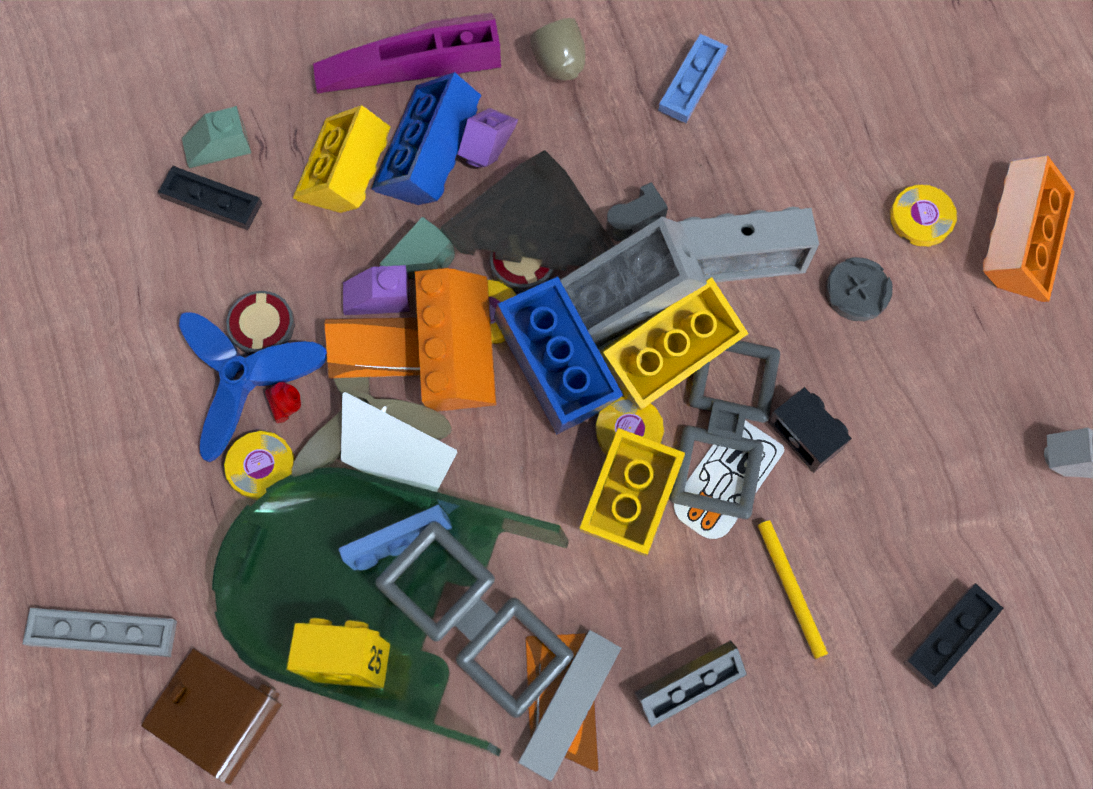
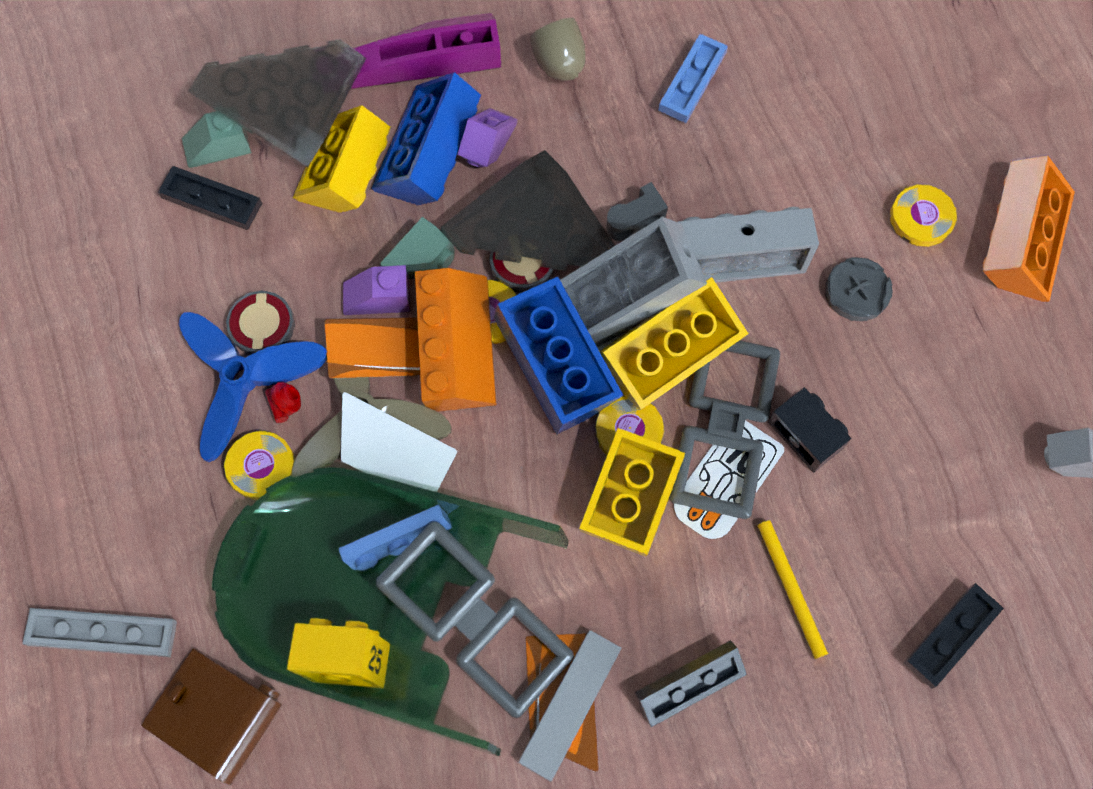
(285, 96): none -> clear smoke slope

